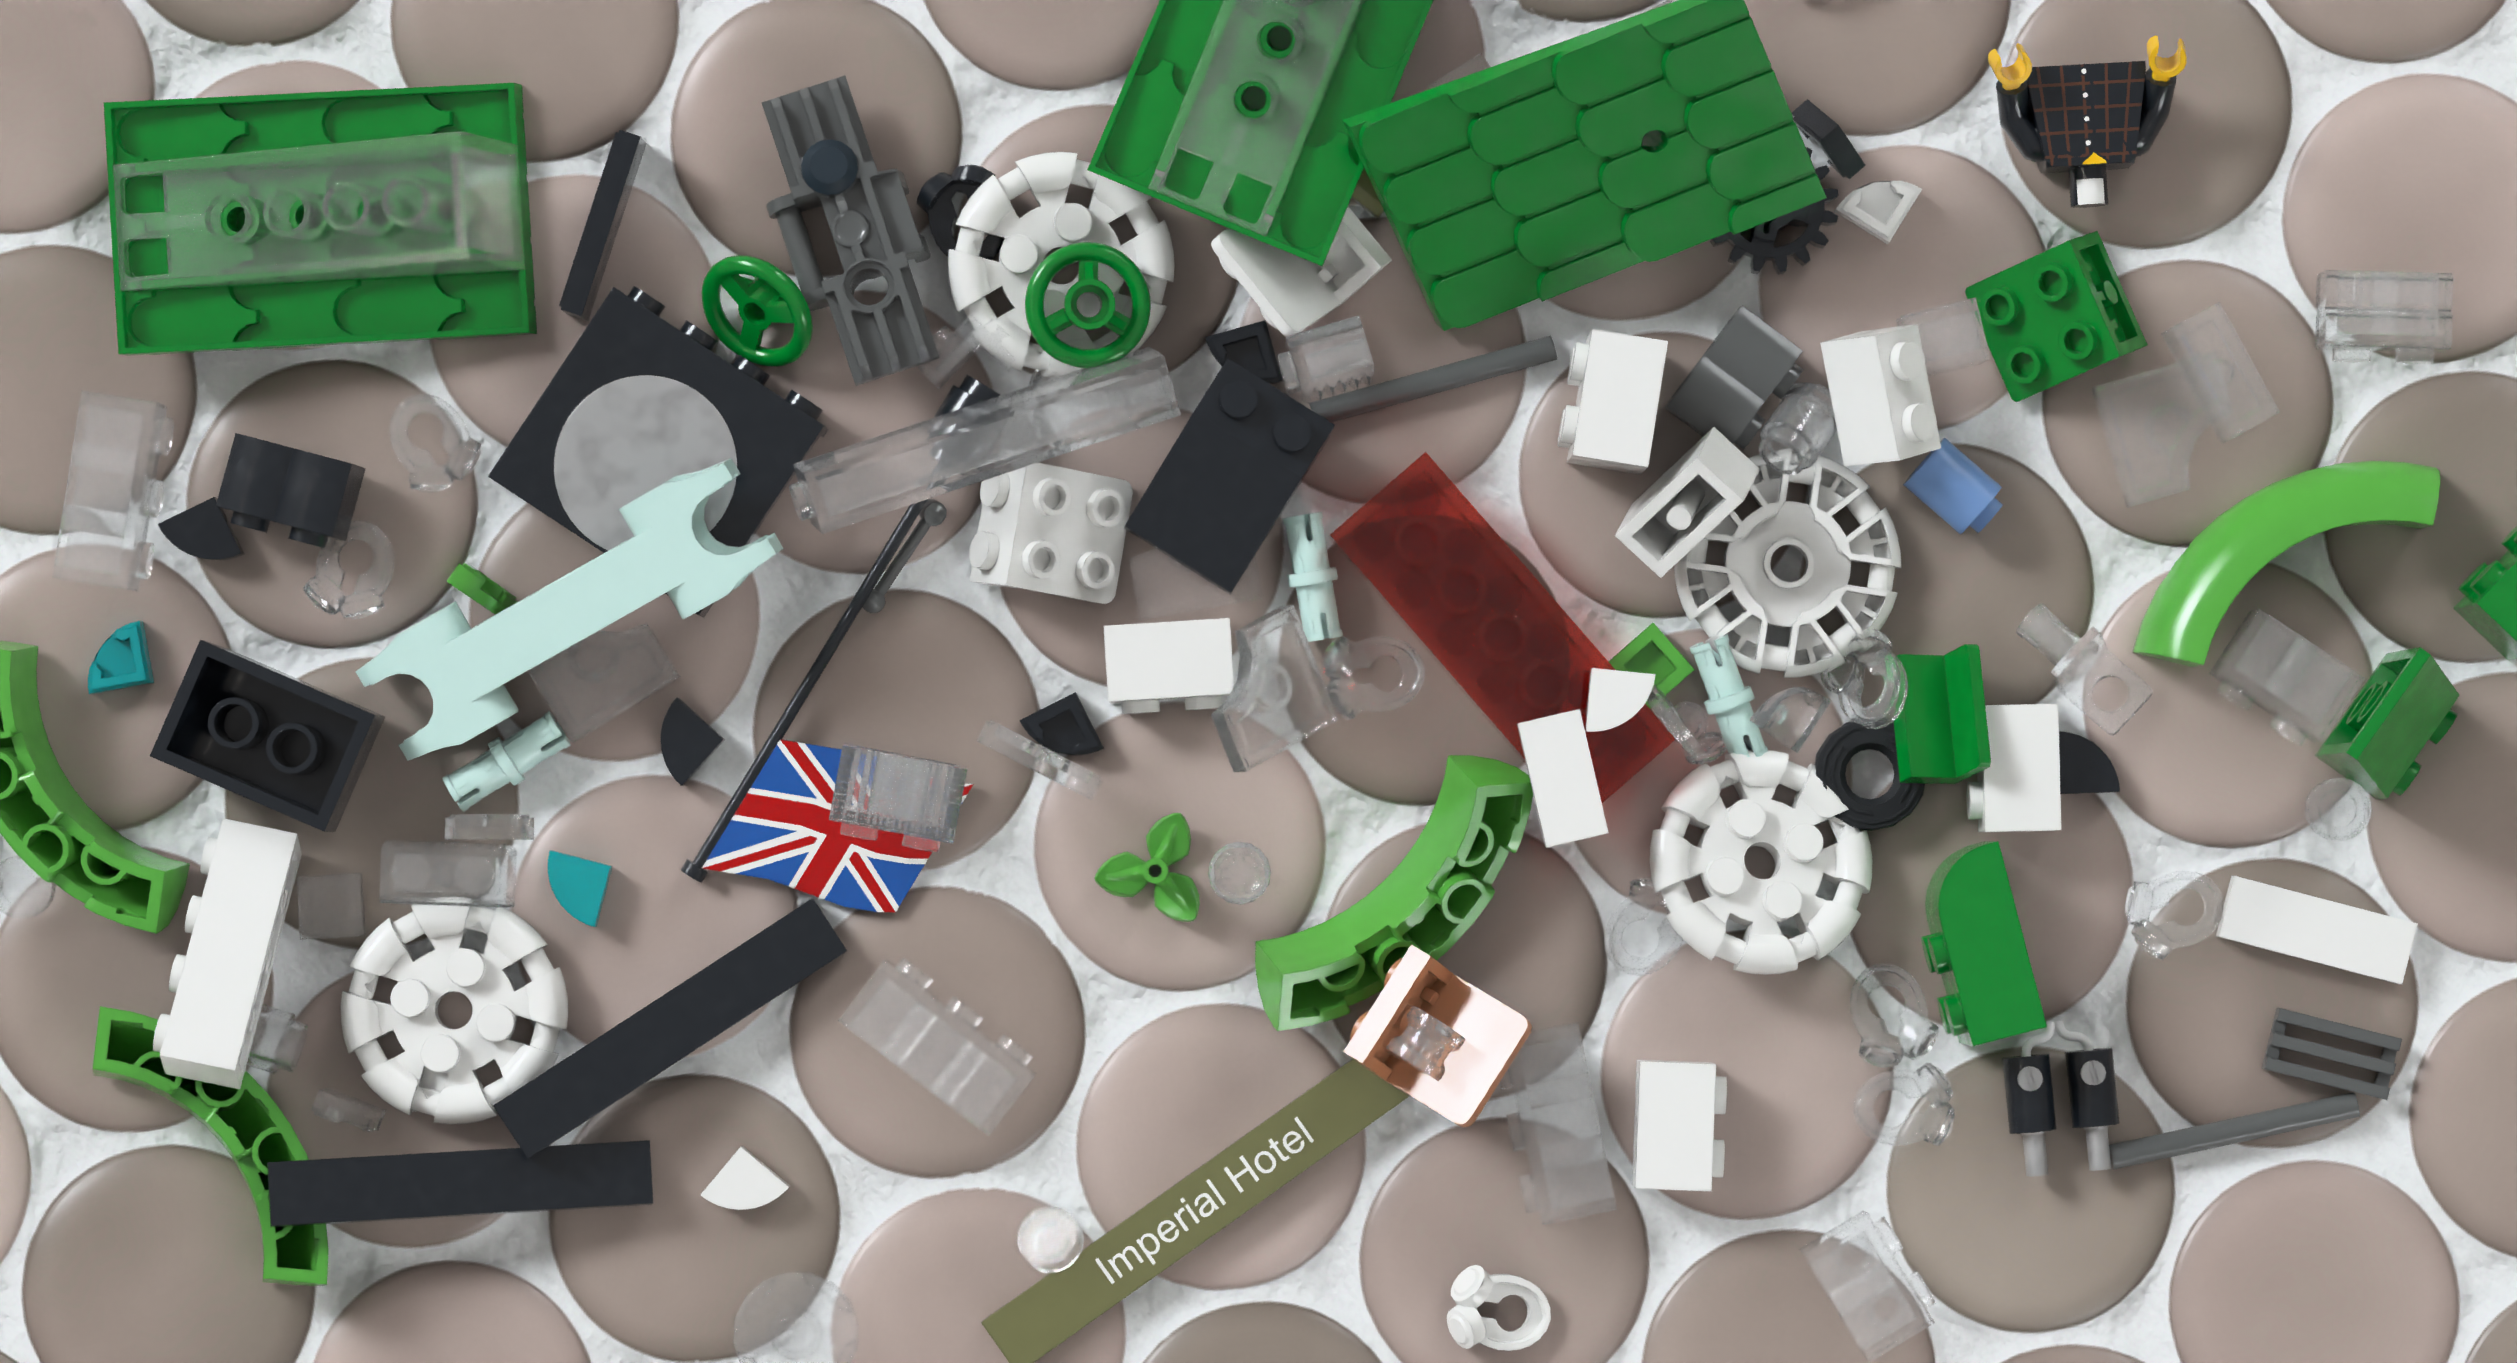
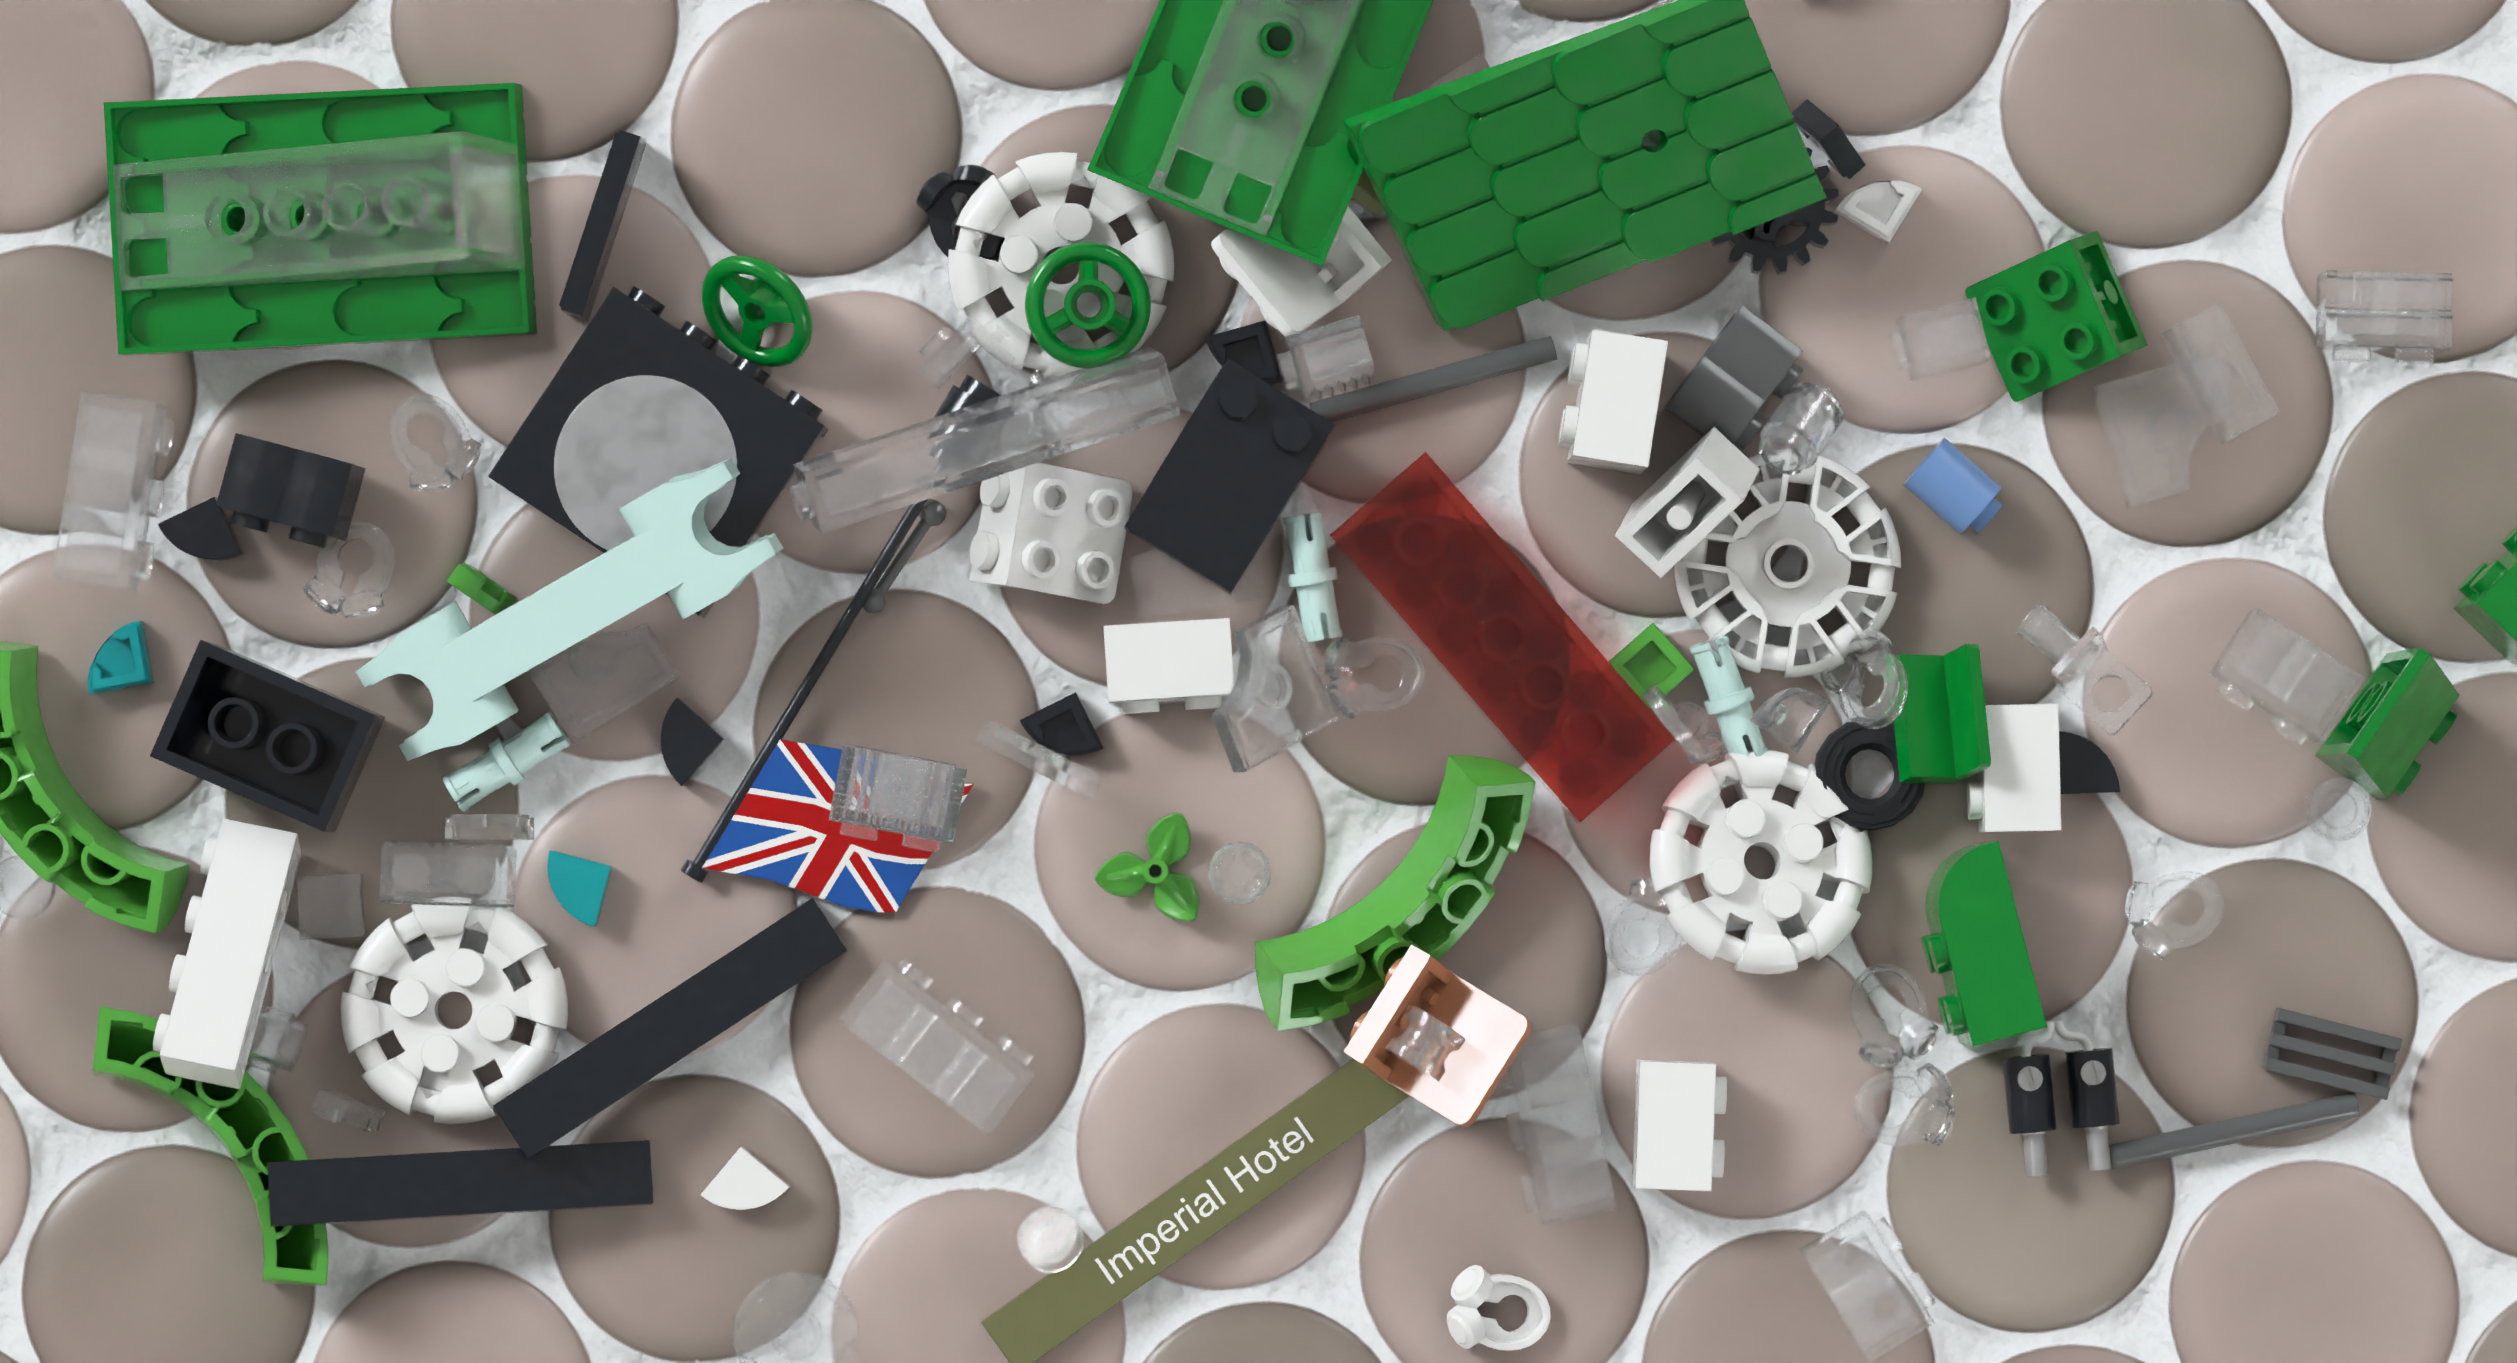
(869, 221): dark grey piece -> none
(1562, 778): white tile -> none
(1615, 697): white tile -> none
(1880, 395): white brick -> none
(2086, 114): black torso -> none
(2264, 525): bright green brick -> none
(2316, 930): white tile -> none

